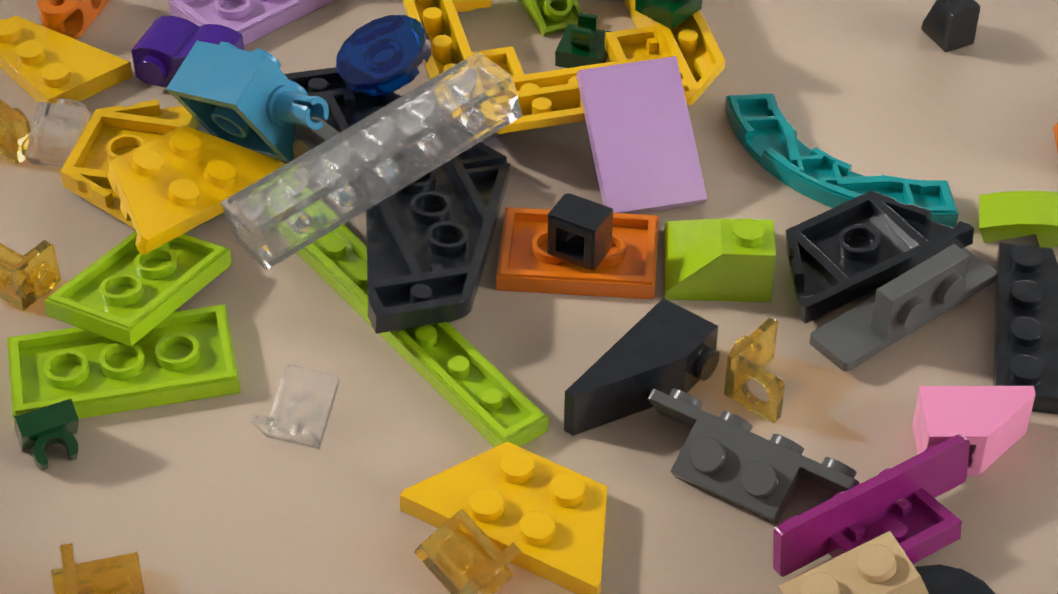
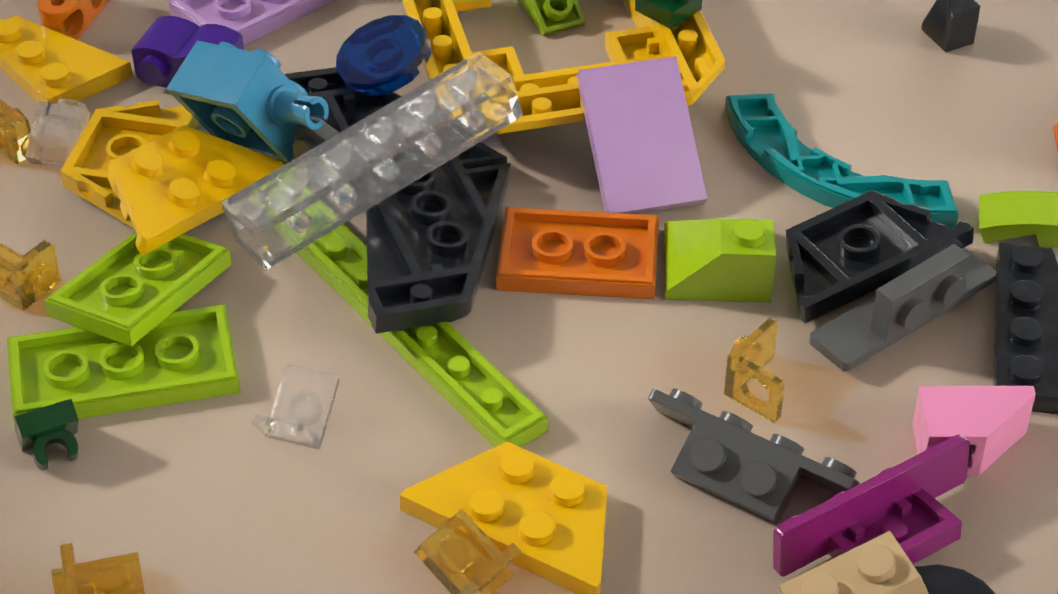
(580, 231): black slope -> none
(582, 43): dark green tile -> none
(658, 353): black slope -> none

